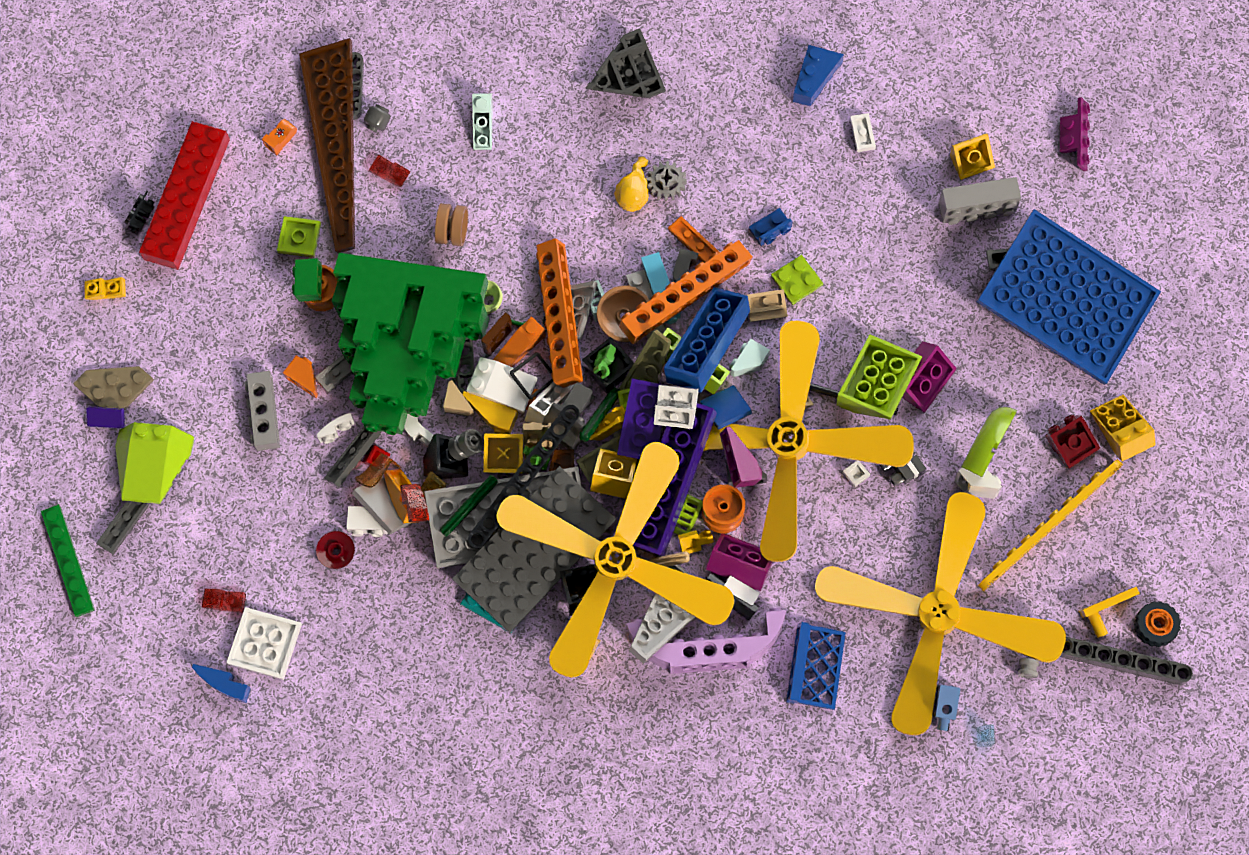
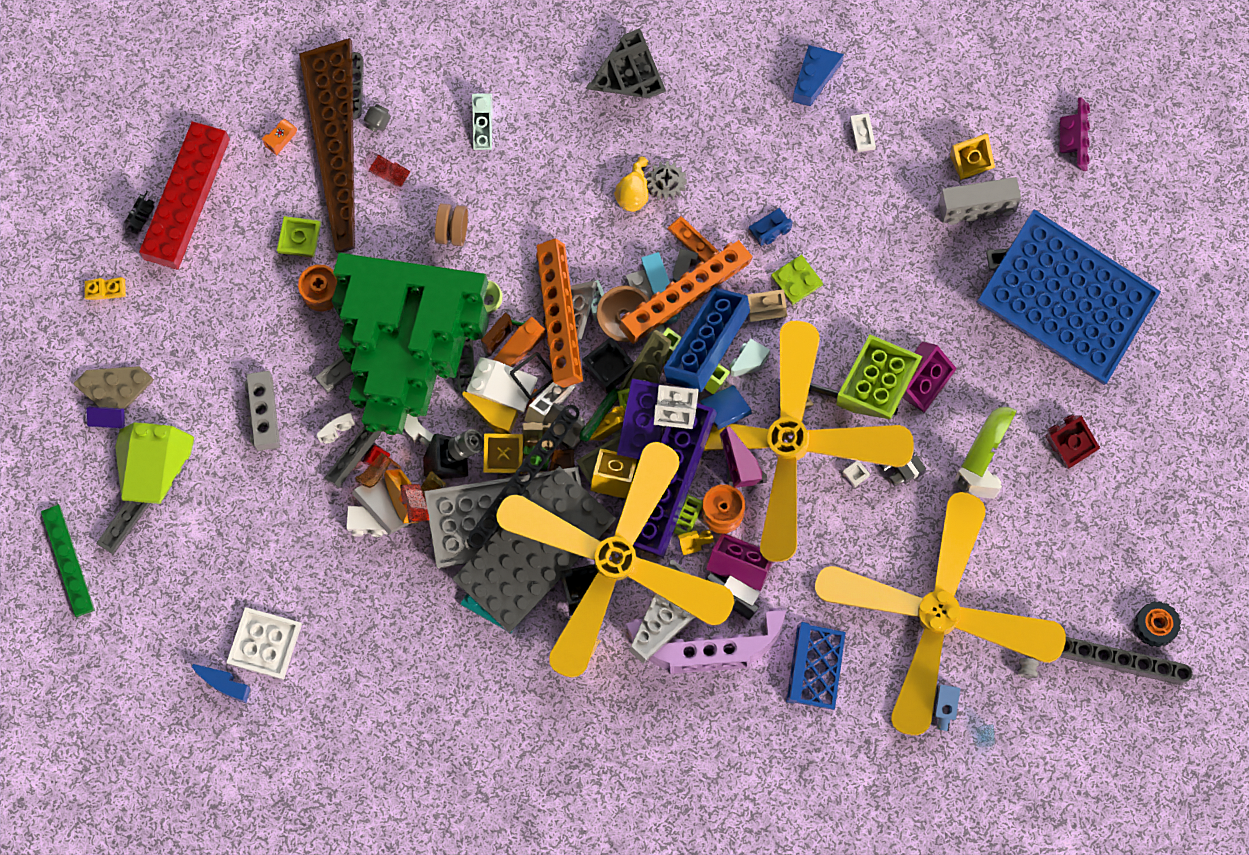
(223, 600): clear red slope -> none
(302, 375): orange slope -> none
(307, 280): green brick -> none
(330, 542): dark red dish -> none
(455, 402): tan slope -> none
(468, 505): dark green axle -> none
(580, 397): dark grey slope -> none
(604, 359): bright green plate -> none
(673, 559): tan axle -> none
(1044, 528): yellow plate -> none
(1092, 611): yellow piece -> none
(1124, 427): yellow slope -> none

